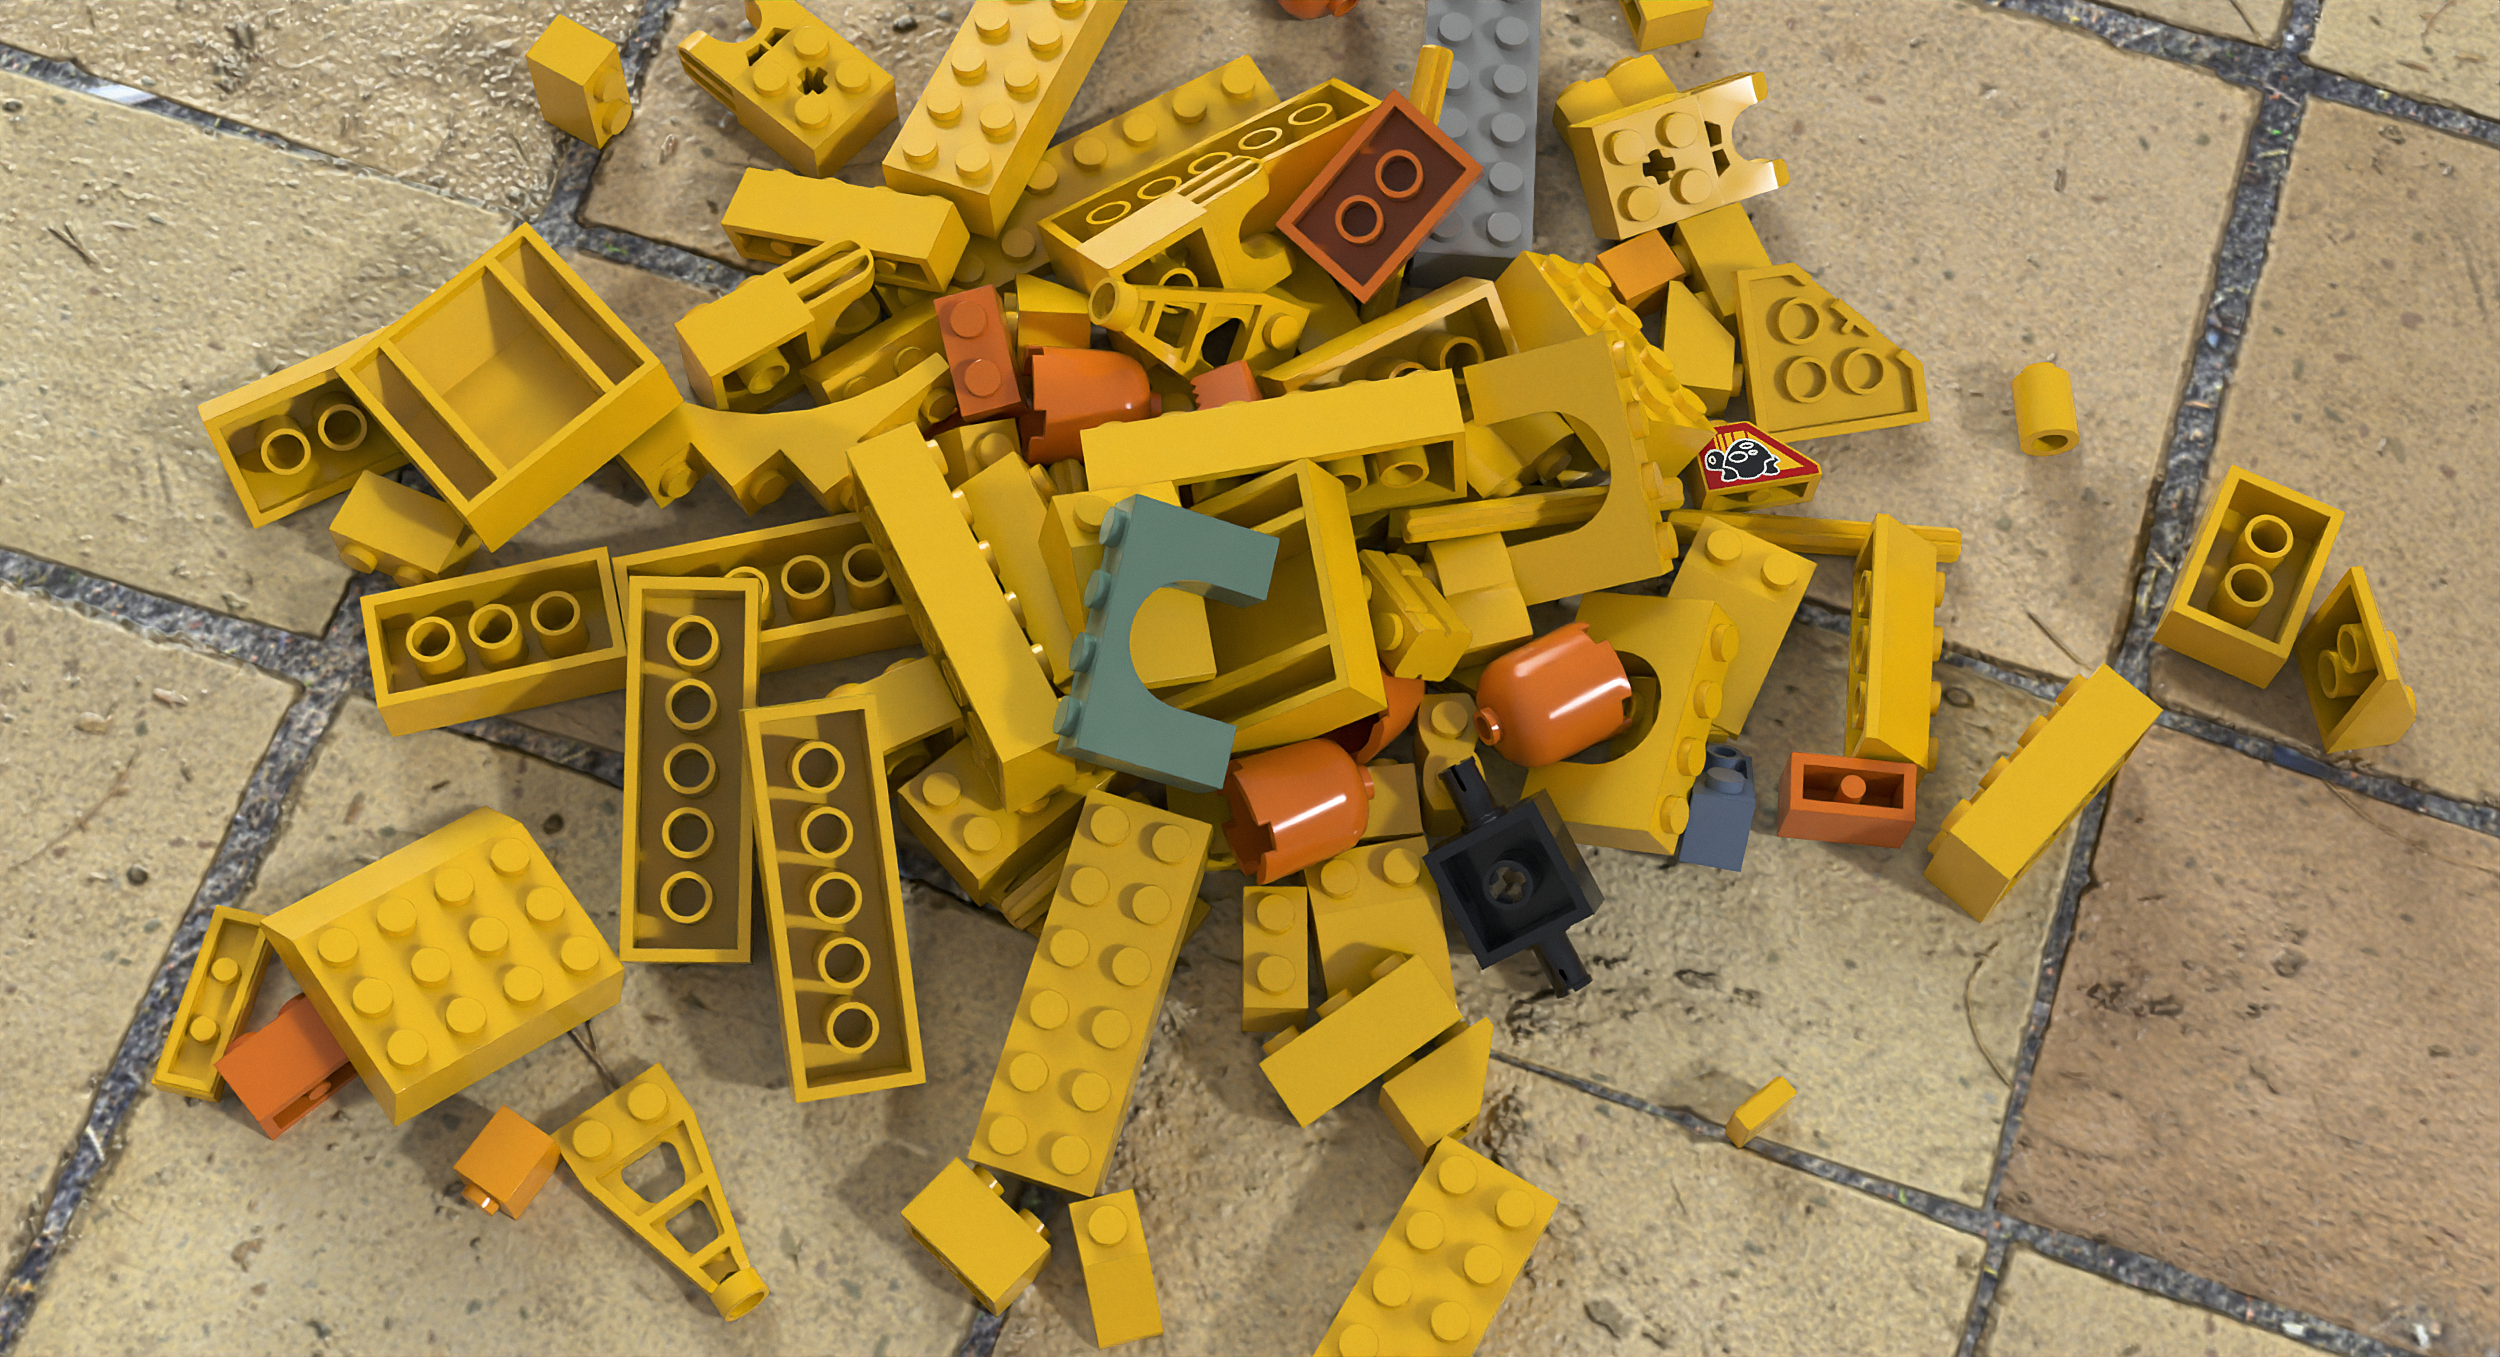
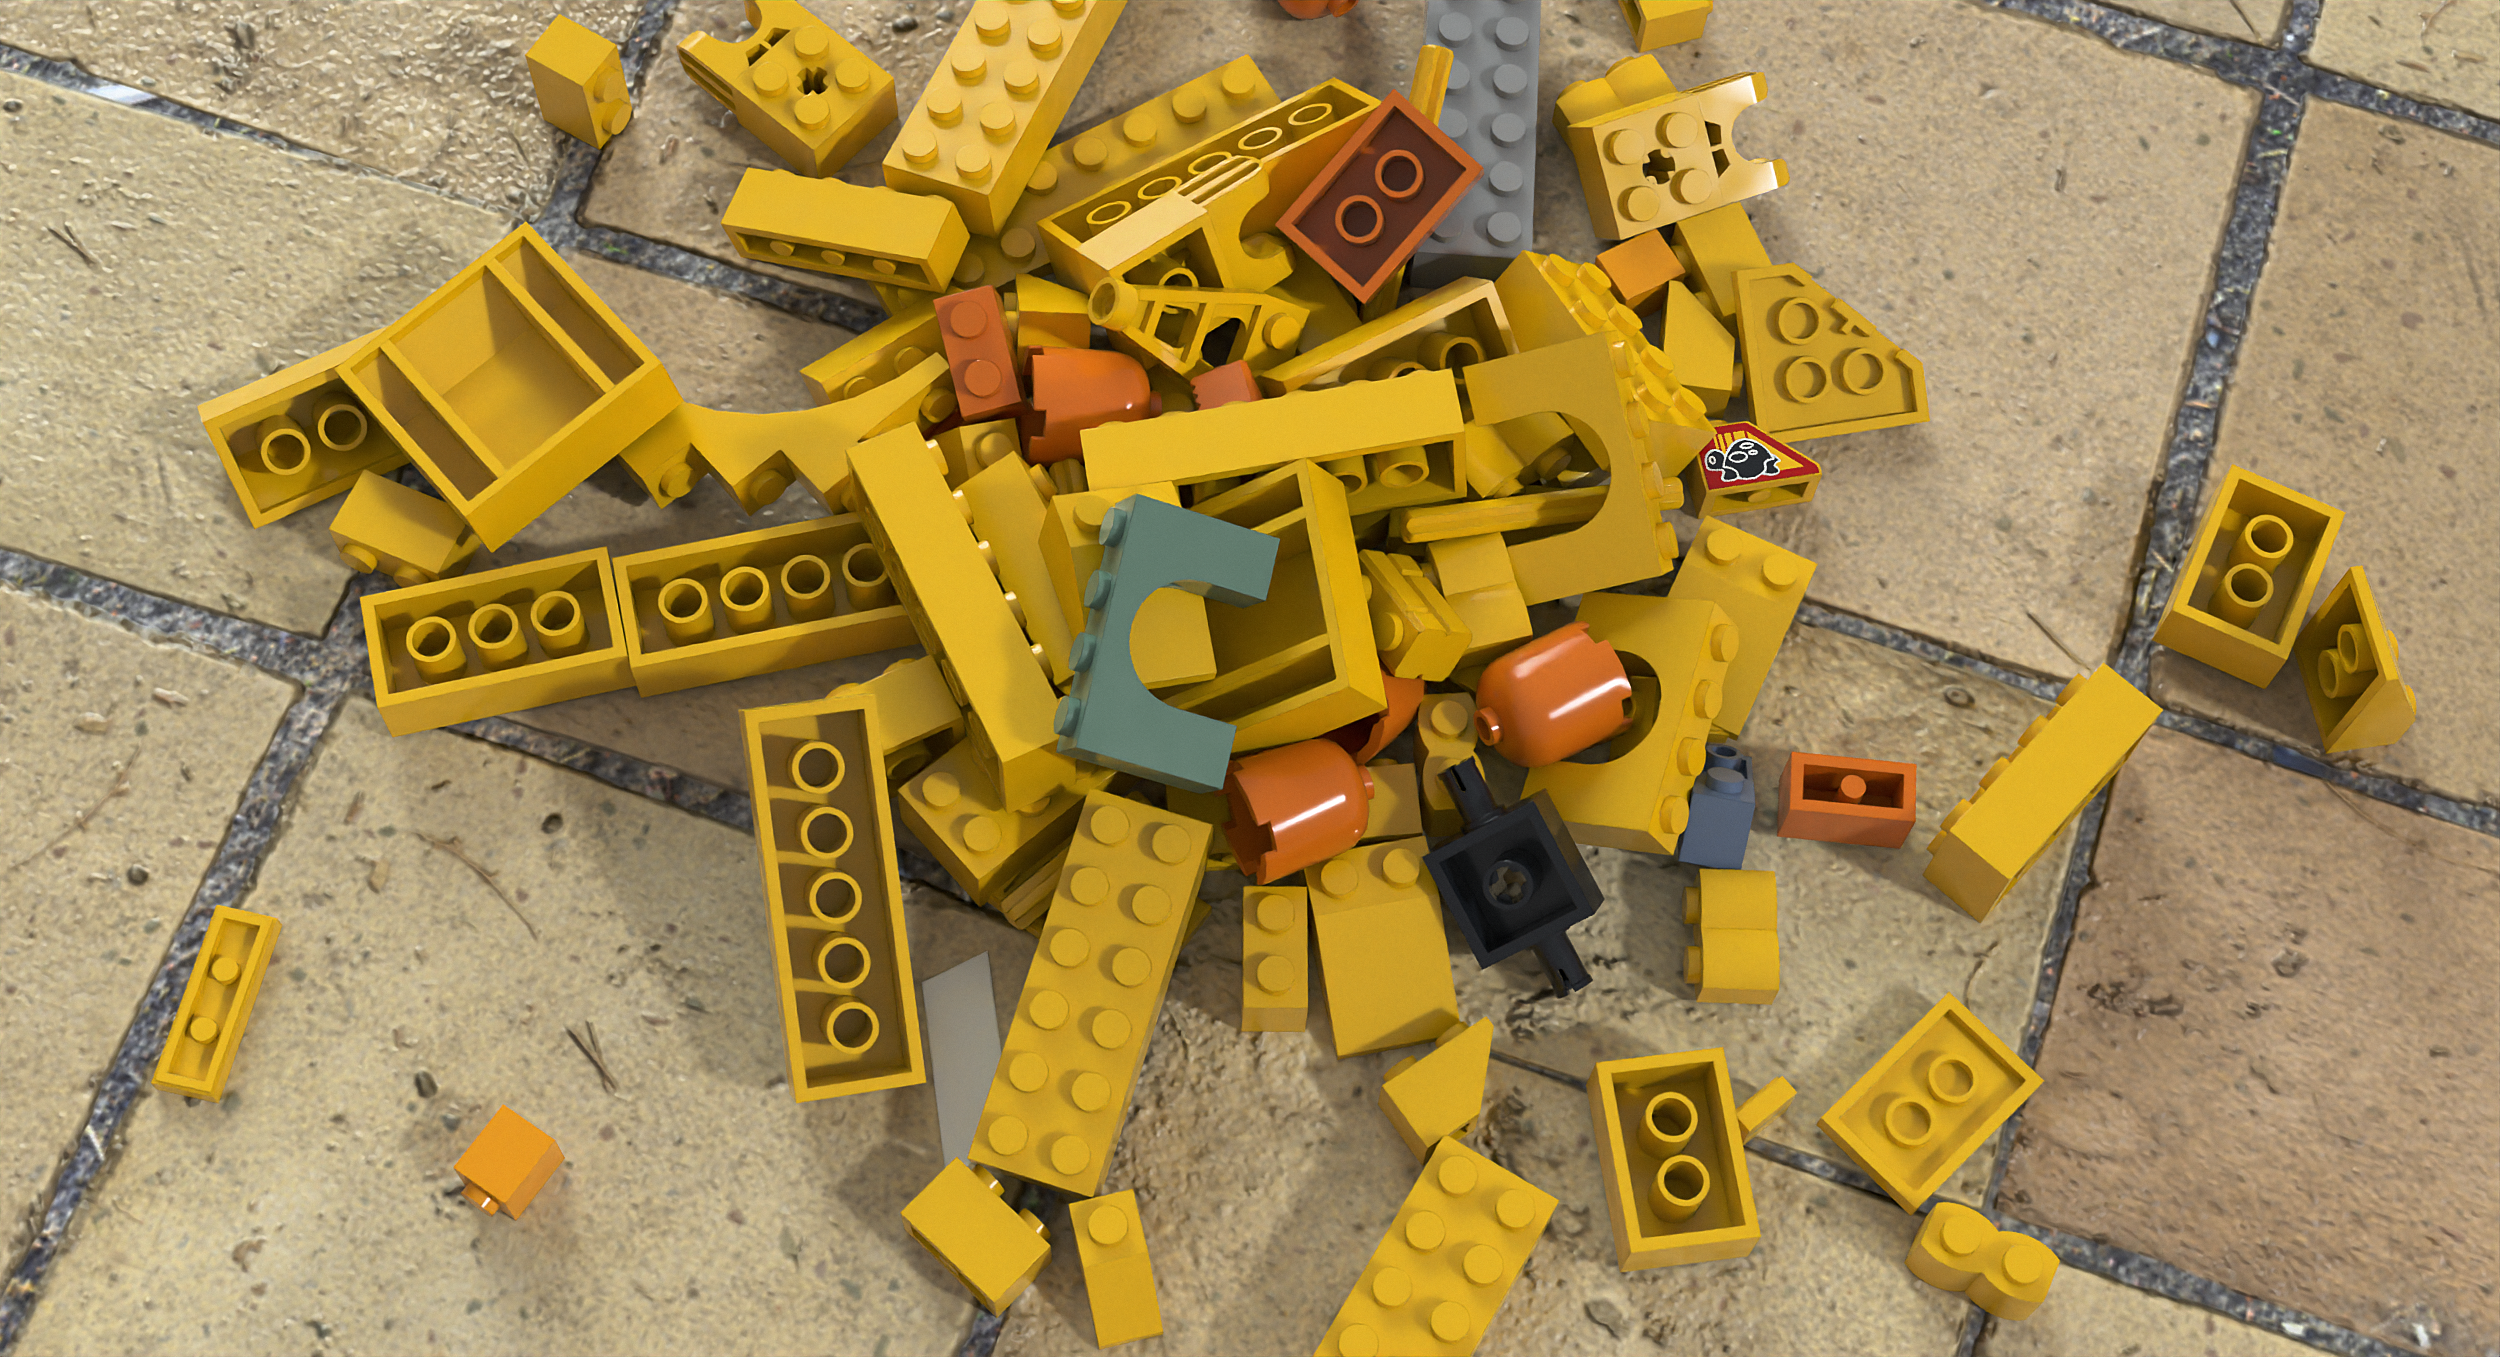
(286, 1067): orange brick -> none
(447, 960): yellow slope -> none
(624, 1130): yellow plate -> none
(685, 773): yellow brick -> none
(755, 340): yellow brick -> none
(962, 1049): none -> white sticker
(1358, 1037): yellow brick -> none
(1672, 1159): none -> yellow brick
(1733, 936): none -> yellow brick
(1808, 533): yellow axle -> none
(1894, 648): yellow slope -> none
(1929, 1103): none -> yellow plate
(1996, 1269): none -> yellow brick
(2045, 410): yellow brick -> none

